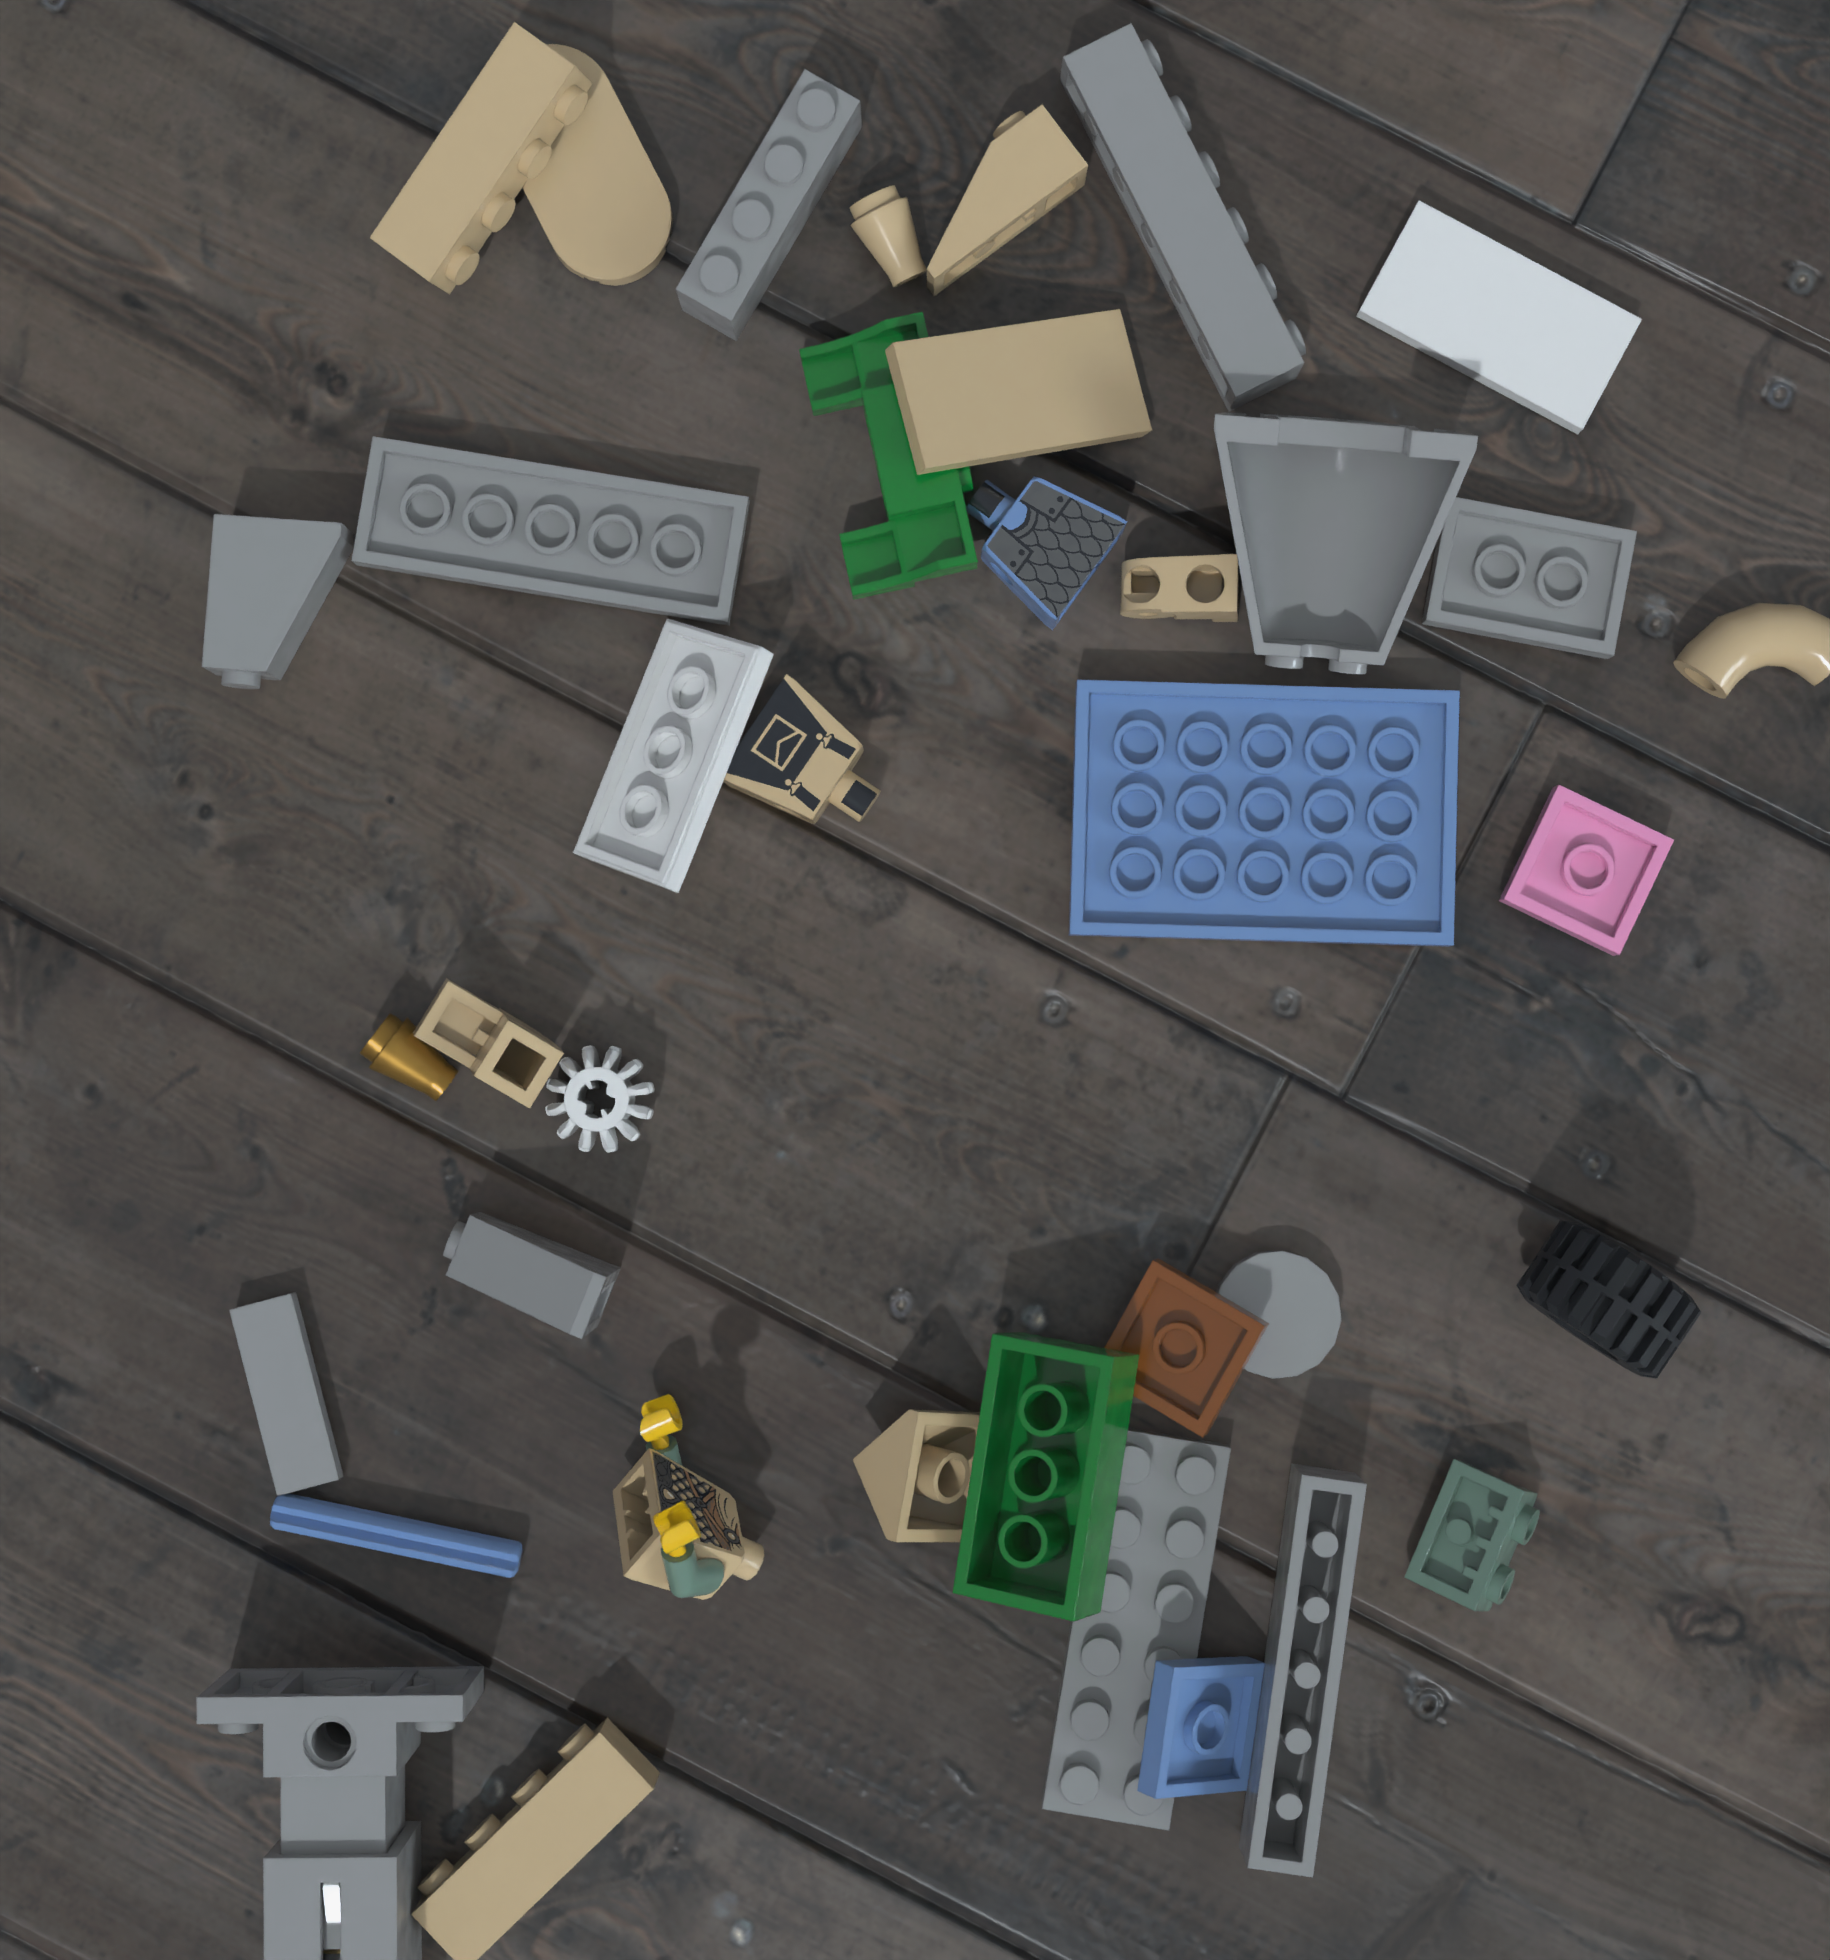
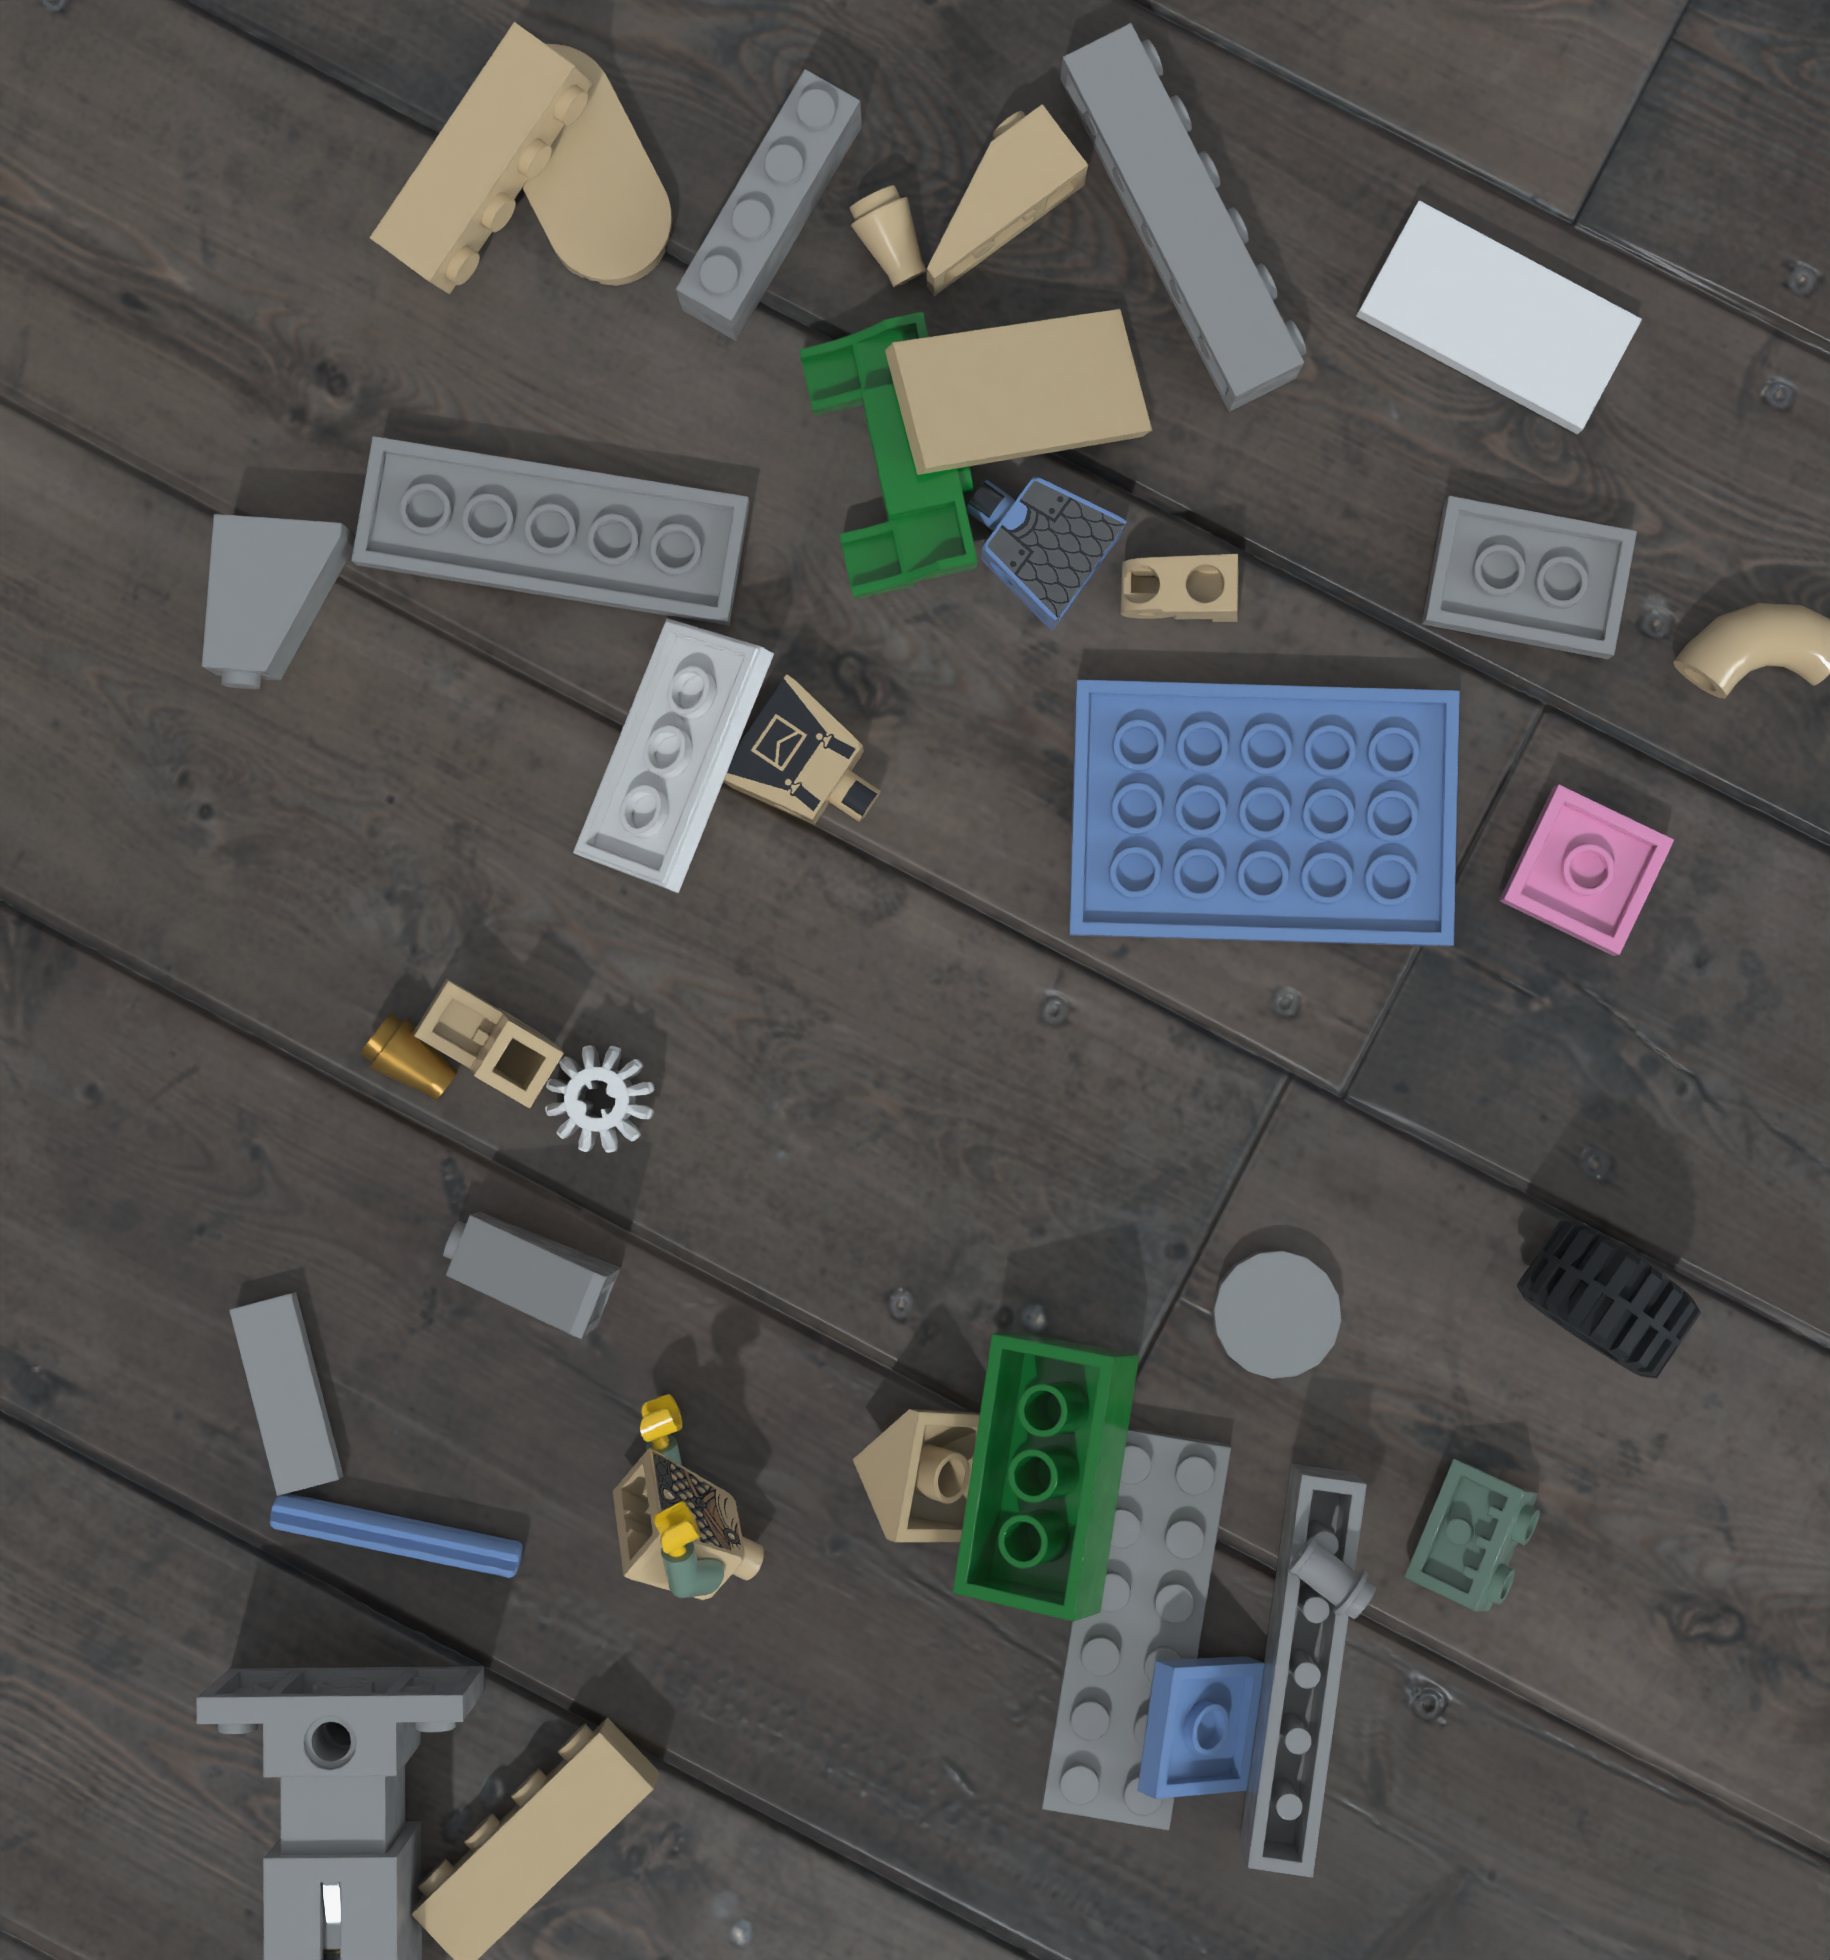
(1187, 1345): dark orange plate -> none
(1333, 1579): none -> light grey pin
(1334, 528): light grey cone -> none

